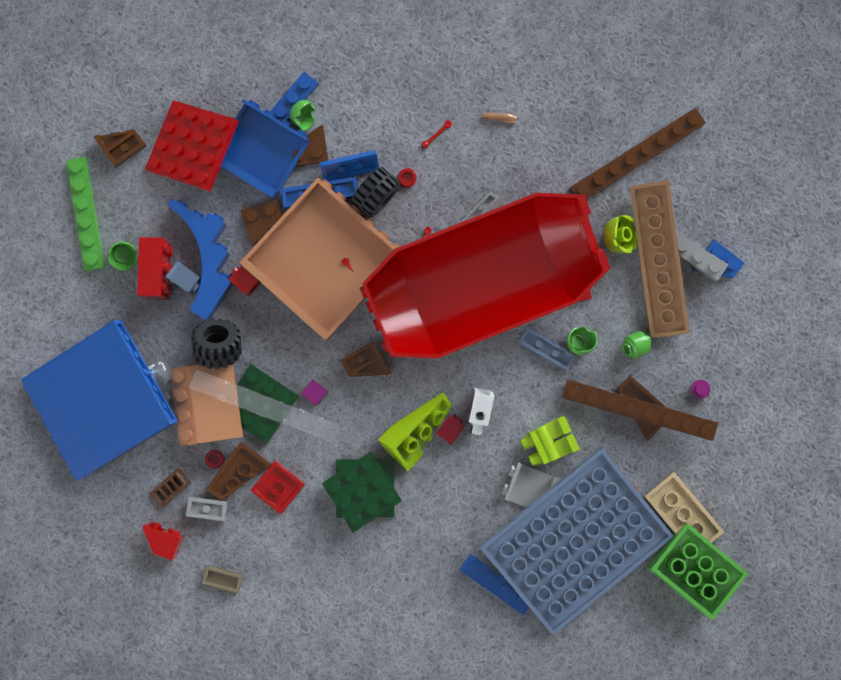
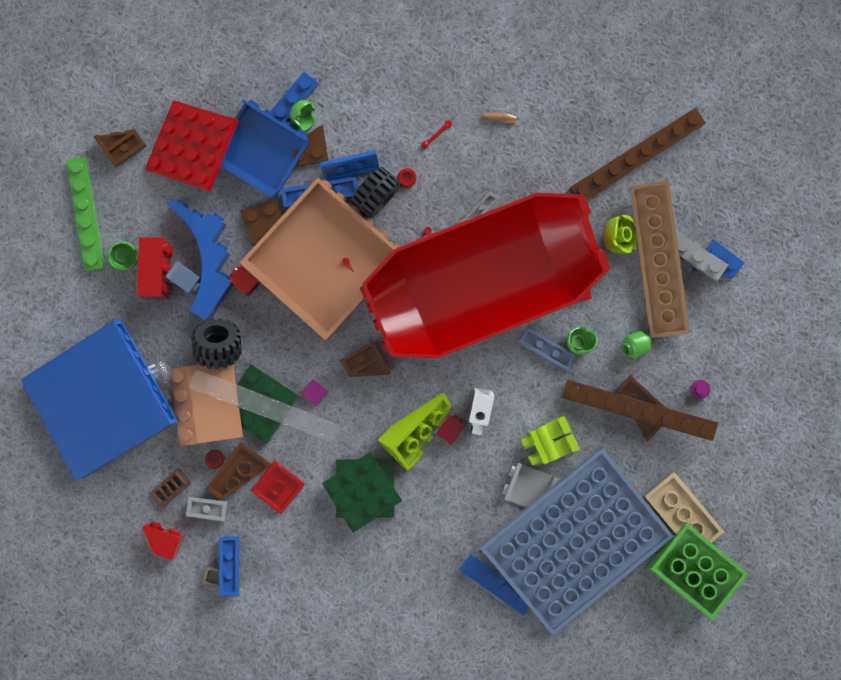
(229, 566): none -> blue plate

